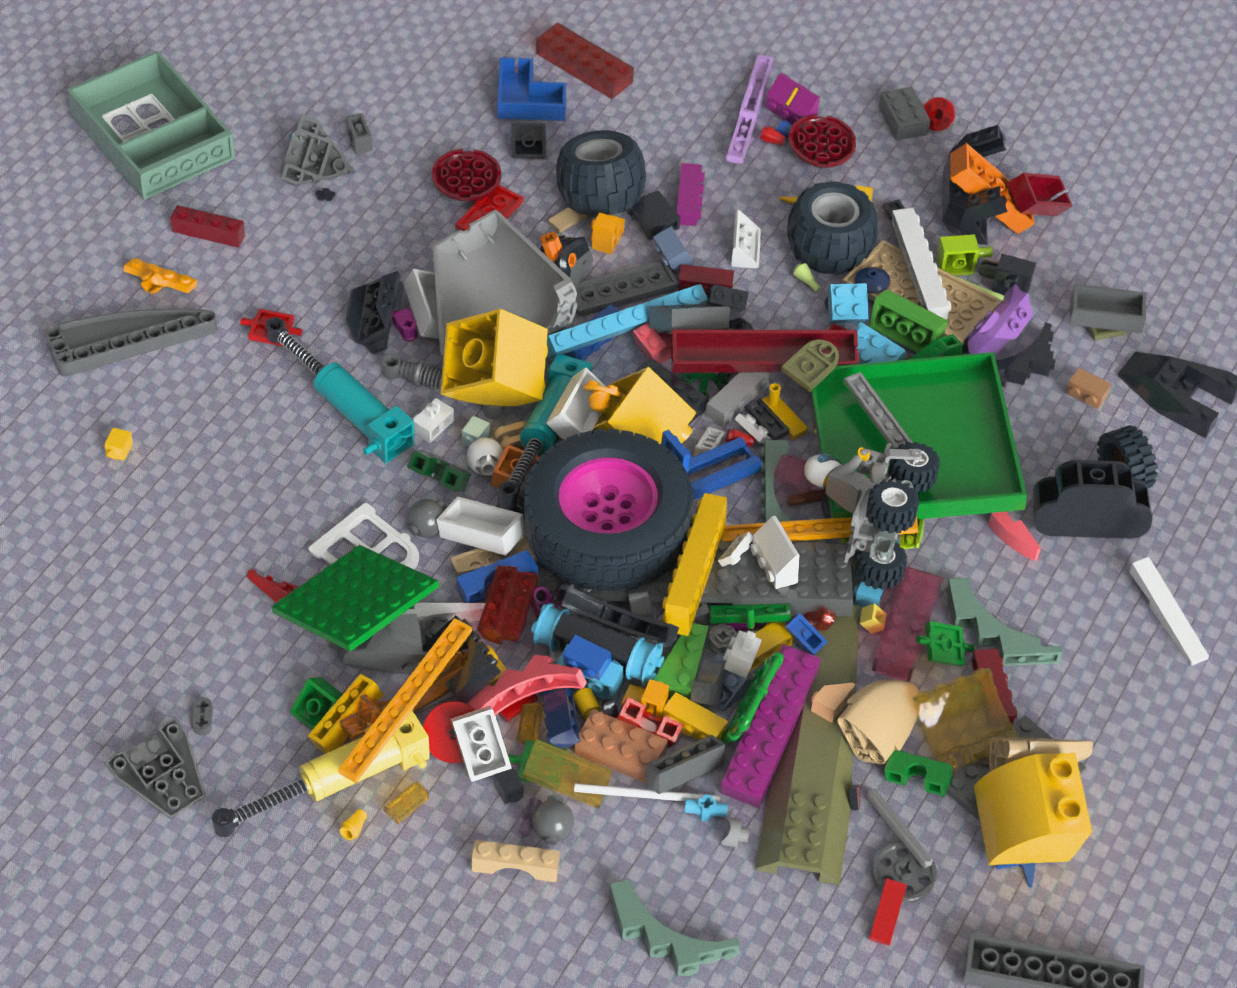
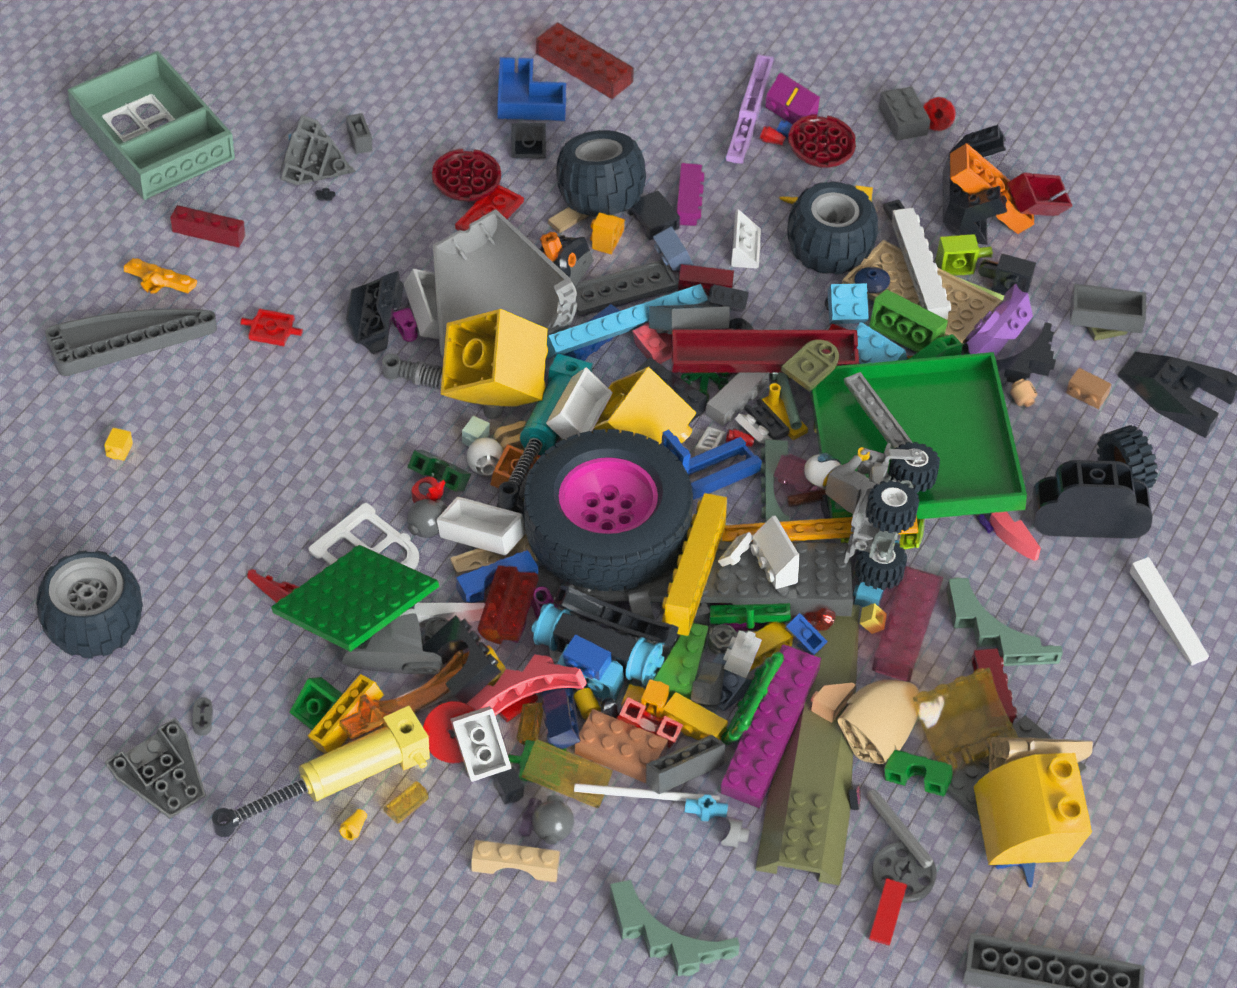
(100, 588): none -> black wheel
(387, 429): teal piece -> none
(404, 701): light orange plate -> none
(433, 420): white brick -> none
(435, 492): none -> red hair
(600, 399): light orange plate -> none
(788, 399): none -> sand green piece
(804, 274): yellowish green cone -> none
(945, 644): green plate -> none
(985, 523): none -> dark purple piece
(1023, 393): none -> light nougat head

